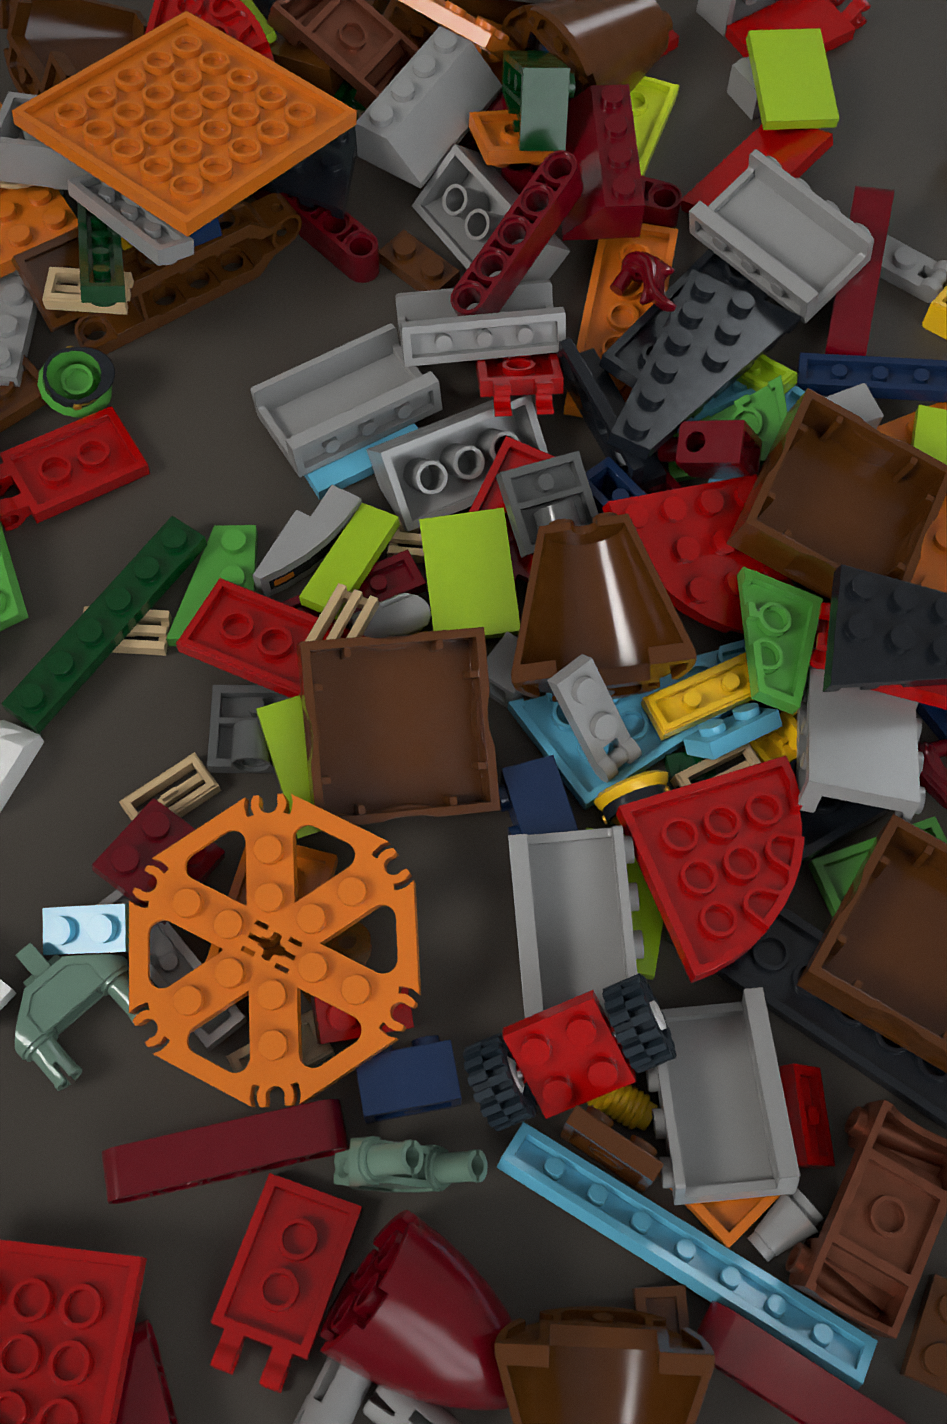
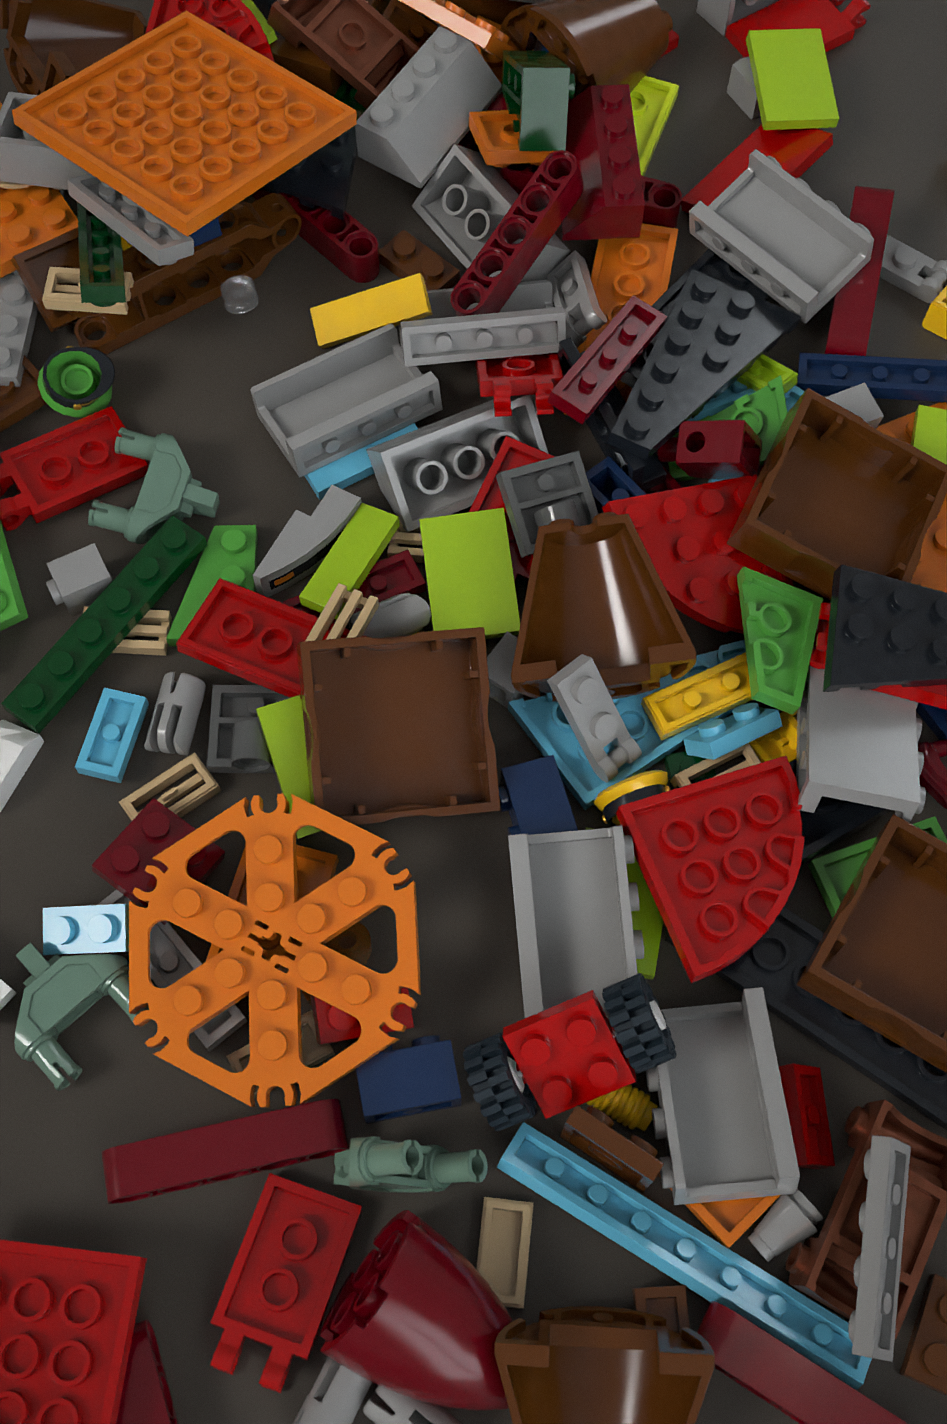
(78, 578): none -> light grey brick
(112, 735): none -> medium azure plate
(164, 493): none -> sand green connector
(175, 714): none -> light grey arm
(239, 294): none -> clear bush
(370, 310): none -> yellow tile
(505, 1248): none -> tan tile
(576, 294): none -> light grey plate
(607, 359): none -> dark red plate
(649, 270): dark red piece -> none
(879, 1265): none -> light grey plate

